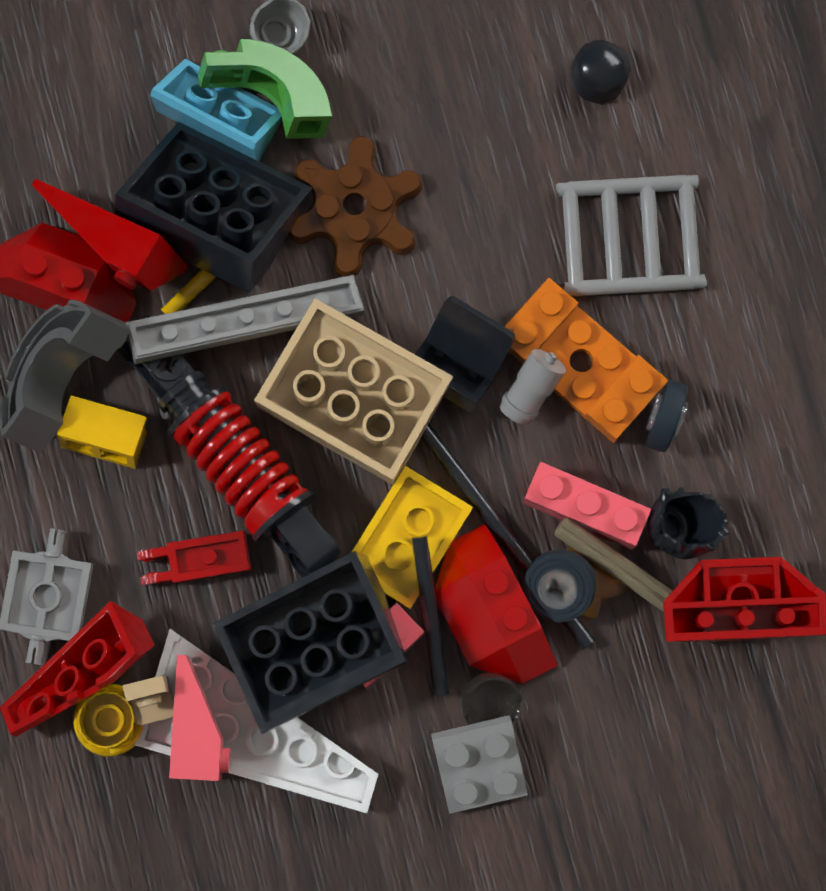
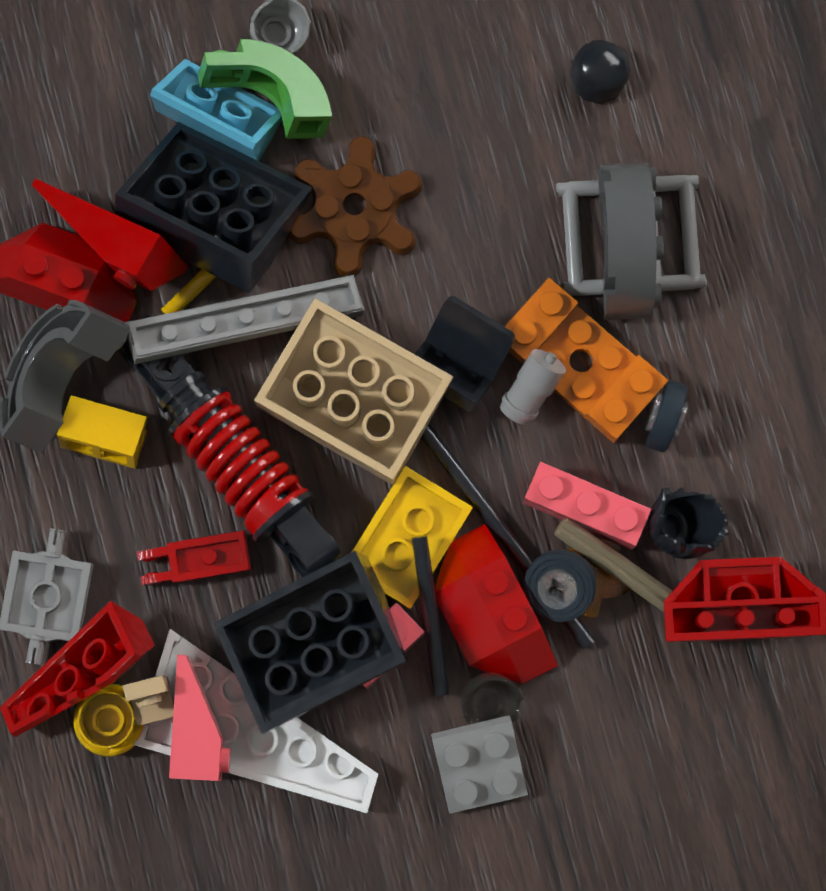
(630, 240): none -> dark grey brick

